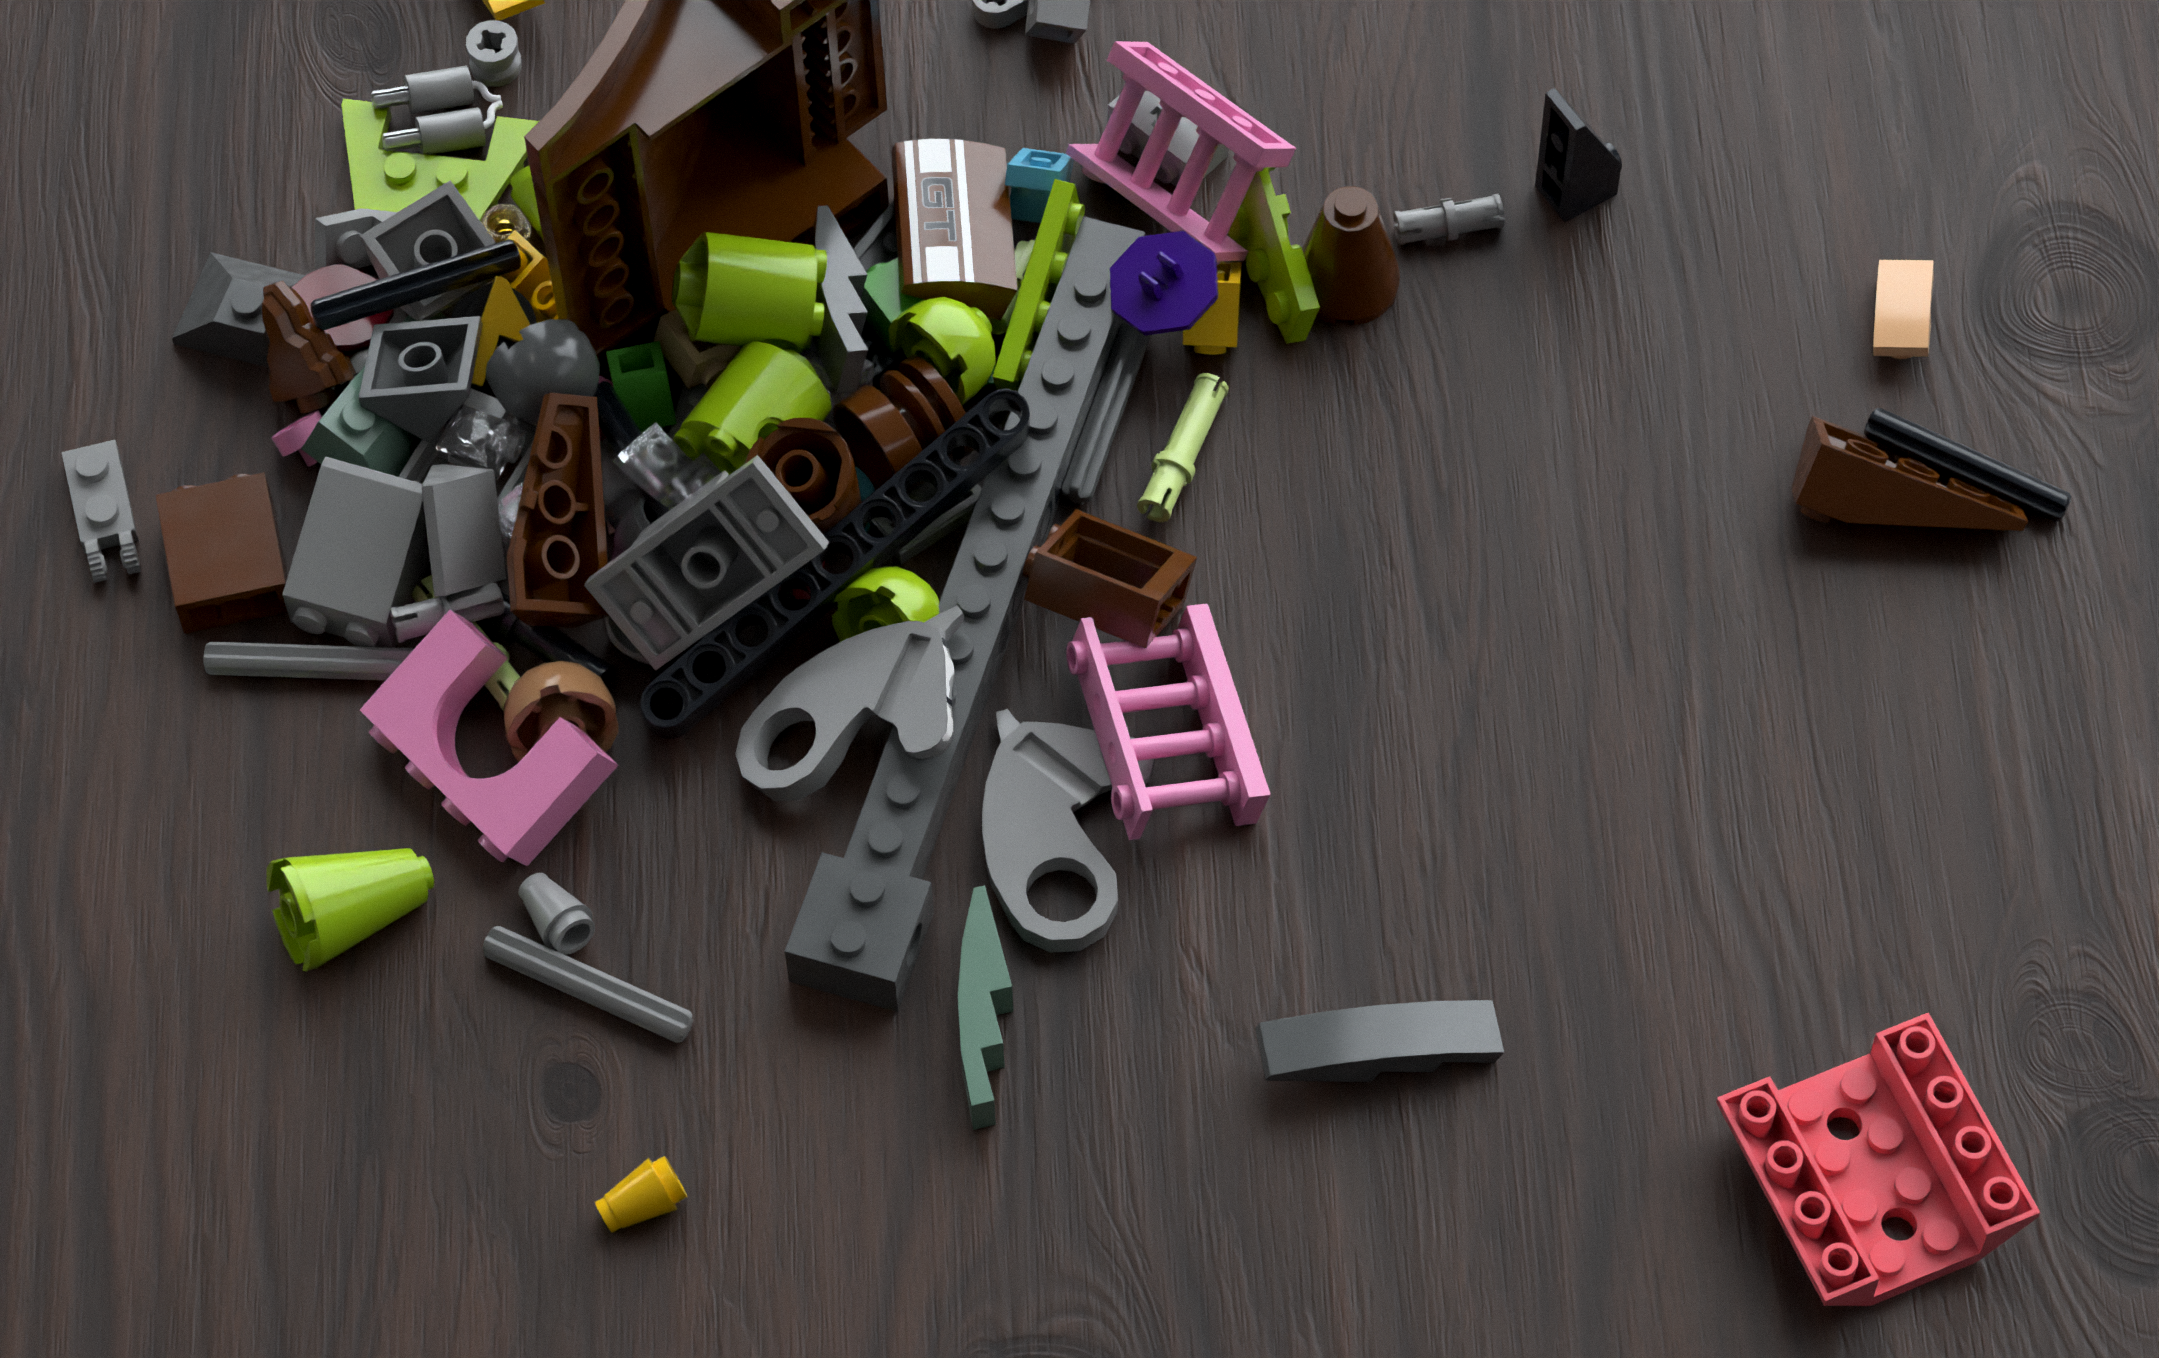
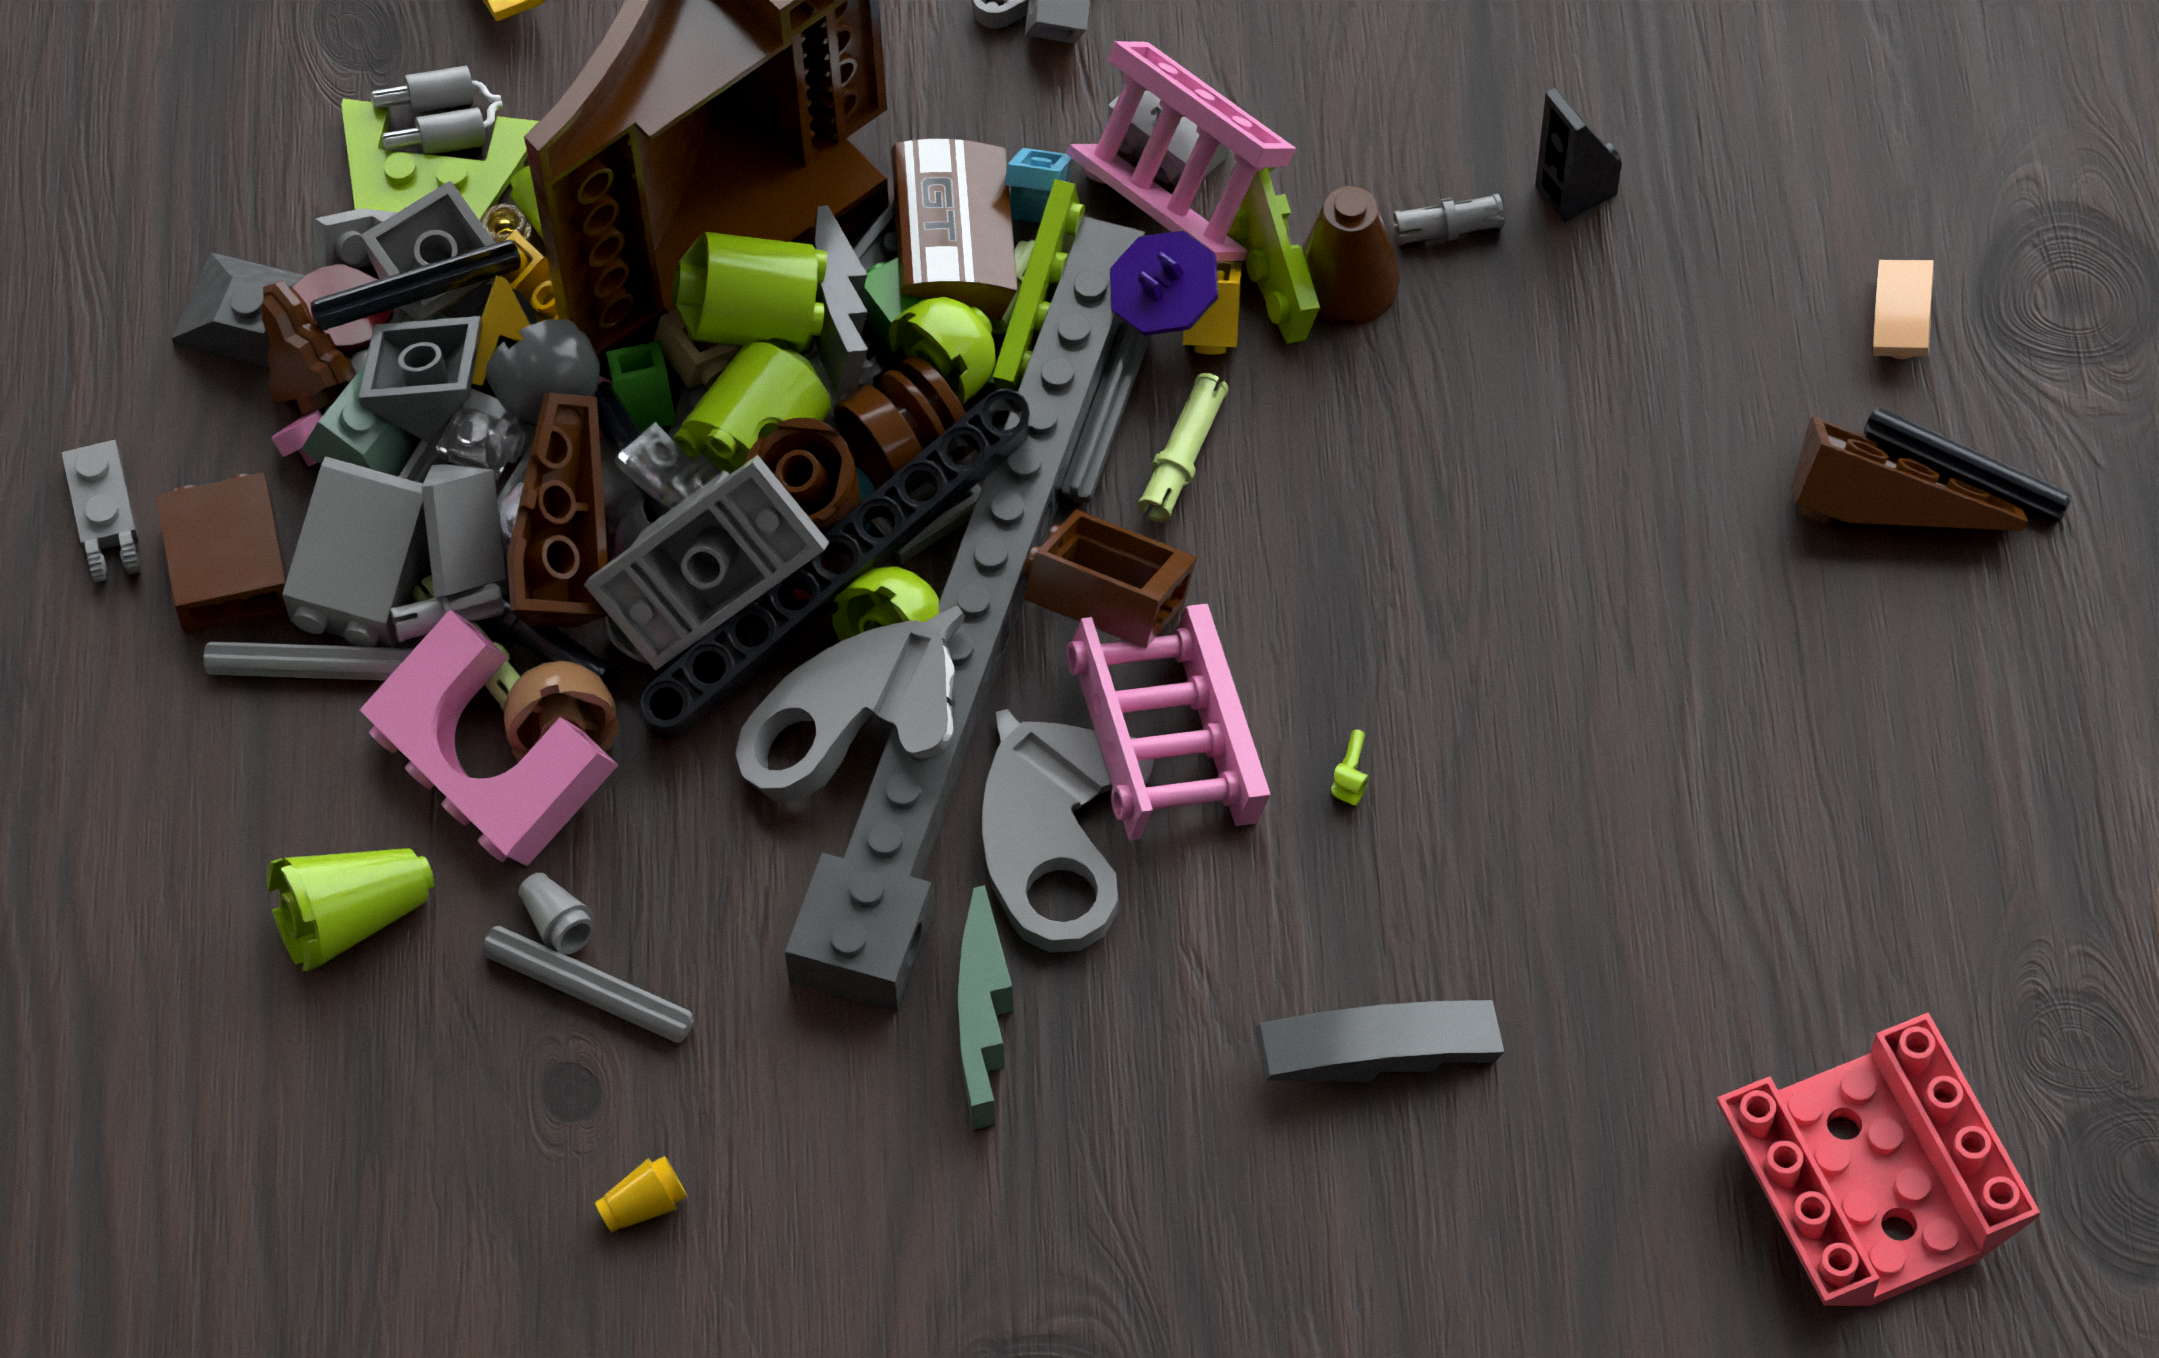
(486, 65): light grey wheel -> none
(1348, 782): none -> lime hand

